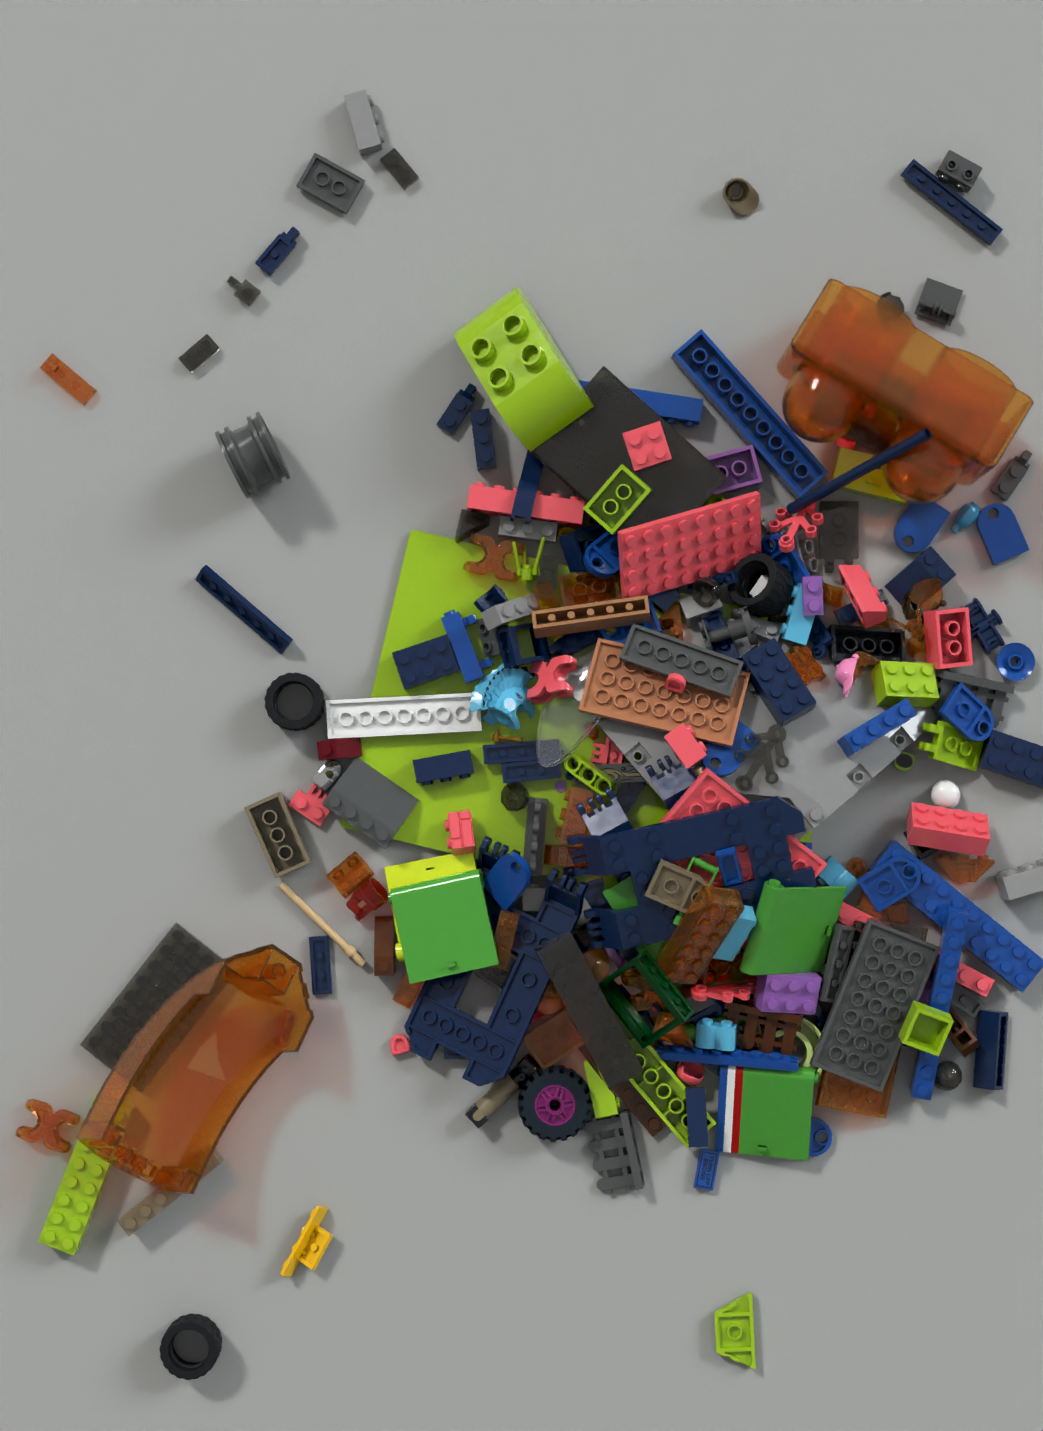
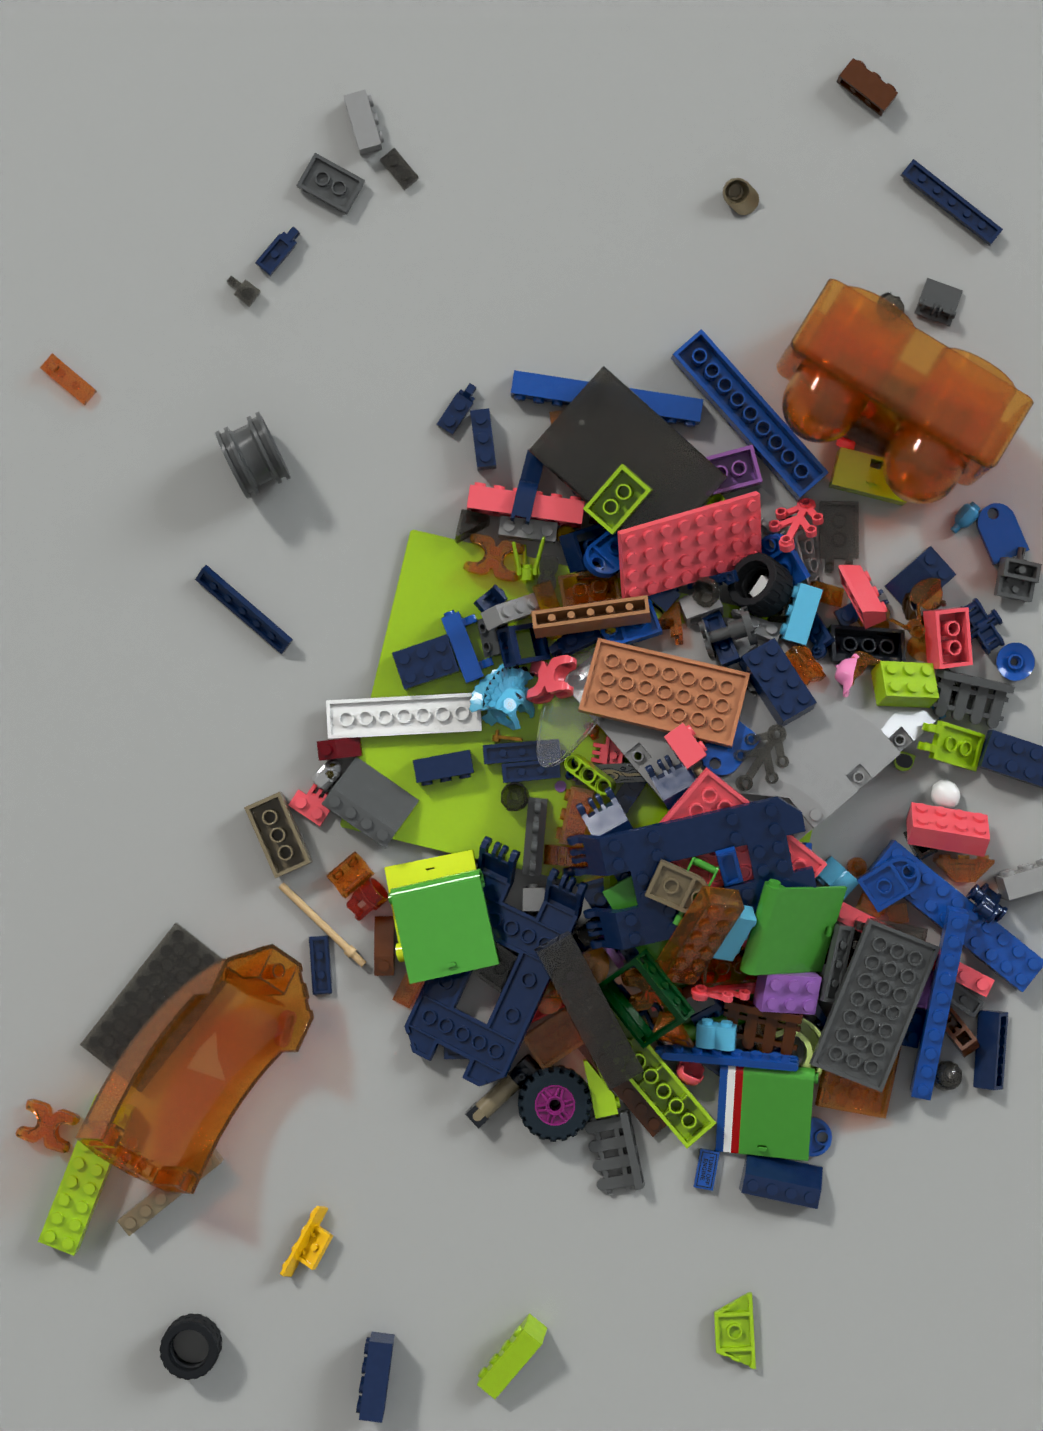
(199, 353): clear smoke plate -> none
(272, 696): black tyre -> none
(375, 1382): none -> dark blue brick
(399, 1044): coral tile -> none
(461, 832): coral brick -> none
(504, 937): clear orange hinge -> none
(506, 881): blue tile -> none
(512, 1356): none -> lime wedge
(522, 369): lime brick -> none
(647, 446): coral brick -> none
(671, 655): dark grey plate -> none
(675, 683): coral tile -> none
(696, 1117): dark blue tile -> none
(782, 1180): none -> dark blue slope
(812, 595): medium lavender plate -> none
(859, 471): dark blue piece -> none
(867, 86): none -> reddish brown brick
(876, 727): blue brick -> none
(921, 524): blue tile -> none
(926, 1028): lime piece -> none
(958, 171): dark grey brick -> none
(966, 714): blue tile -> none
(986, 903): none -> dark blue axle
(1011, 476): dark grey hinge -> none
(1017, 577): none -> dark grey plate

